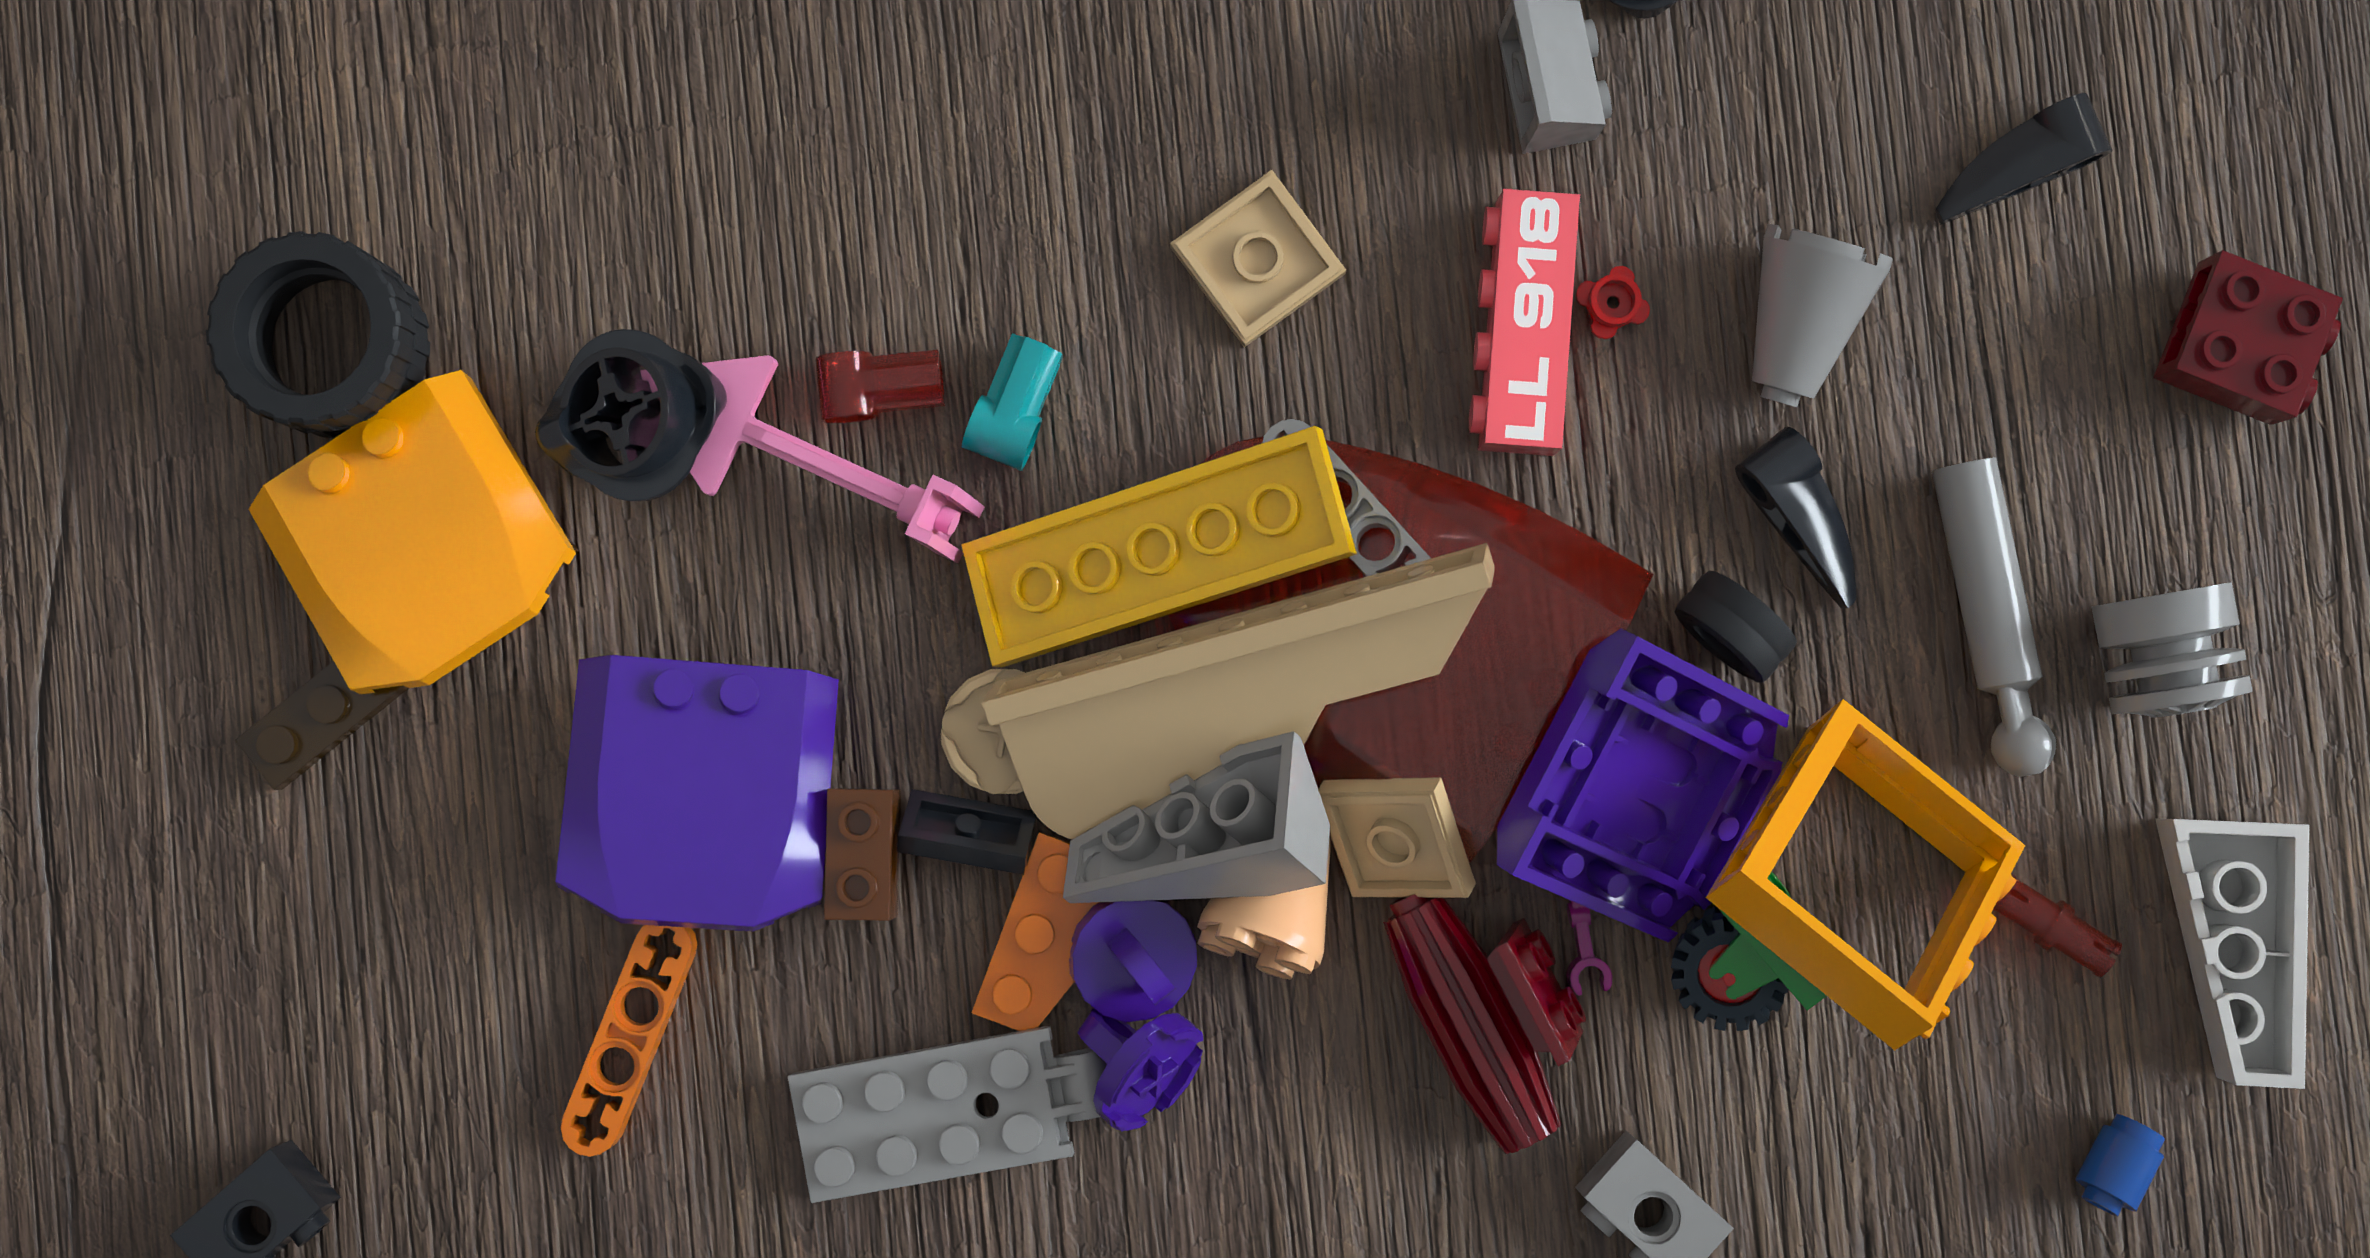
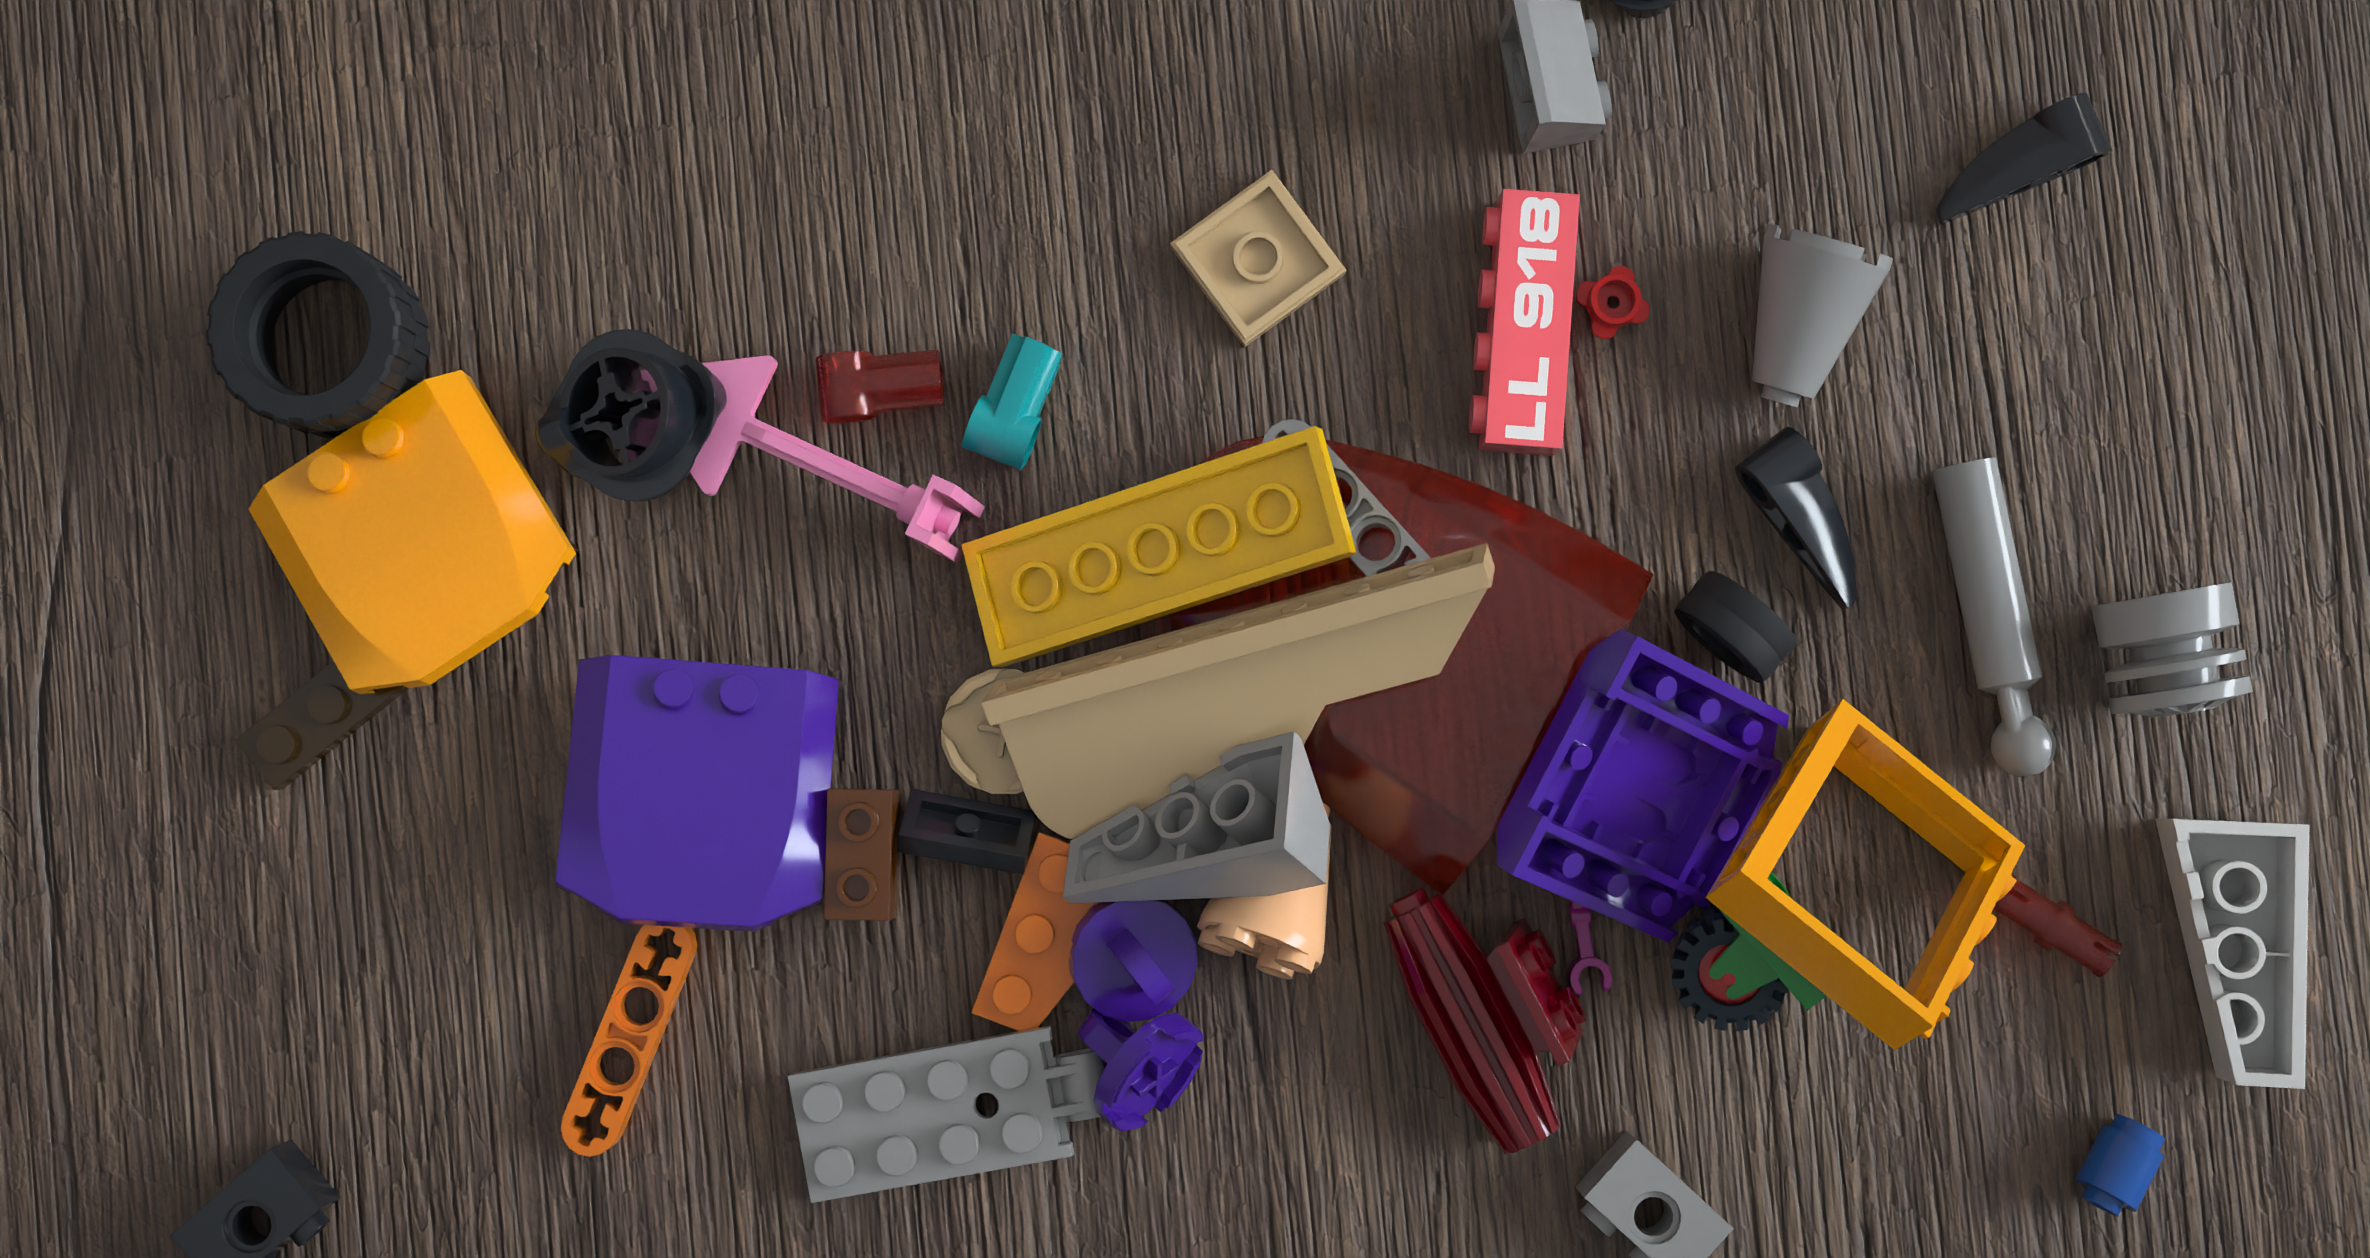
(1397, 838): tan tile -> none
(2250, 338): dark red brick -> none

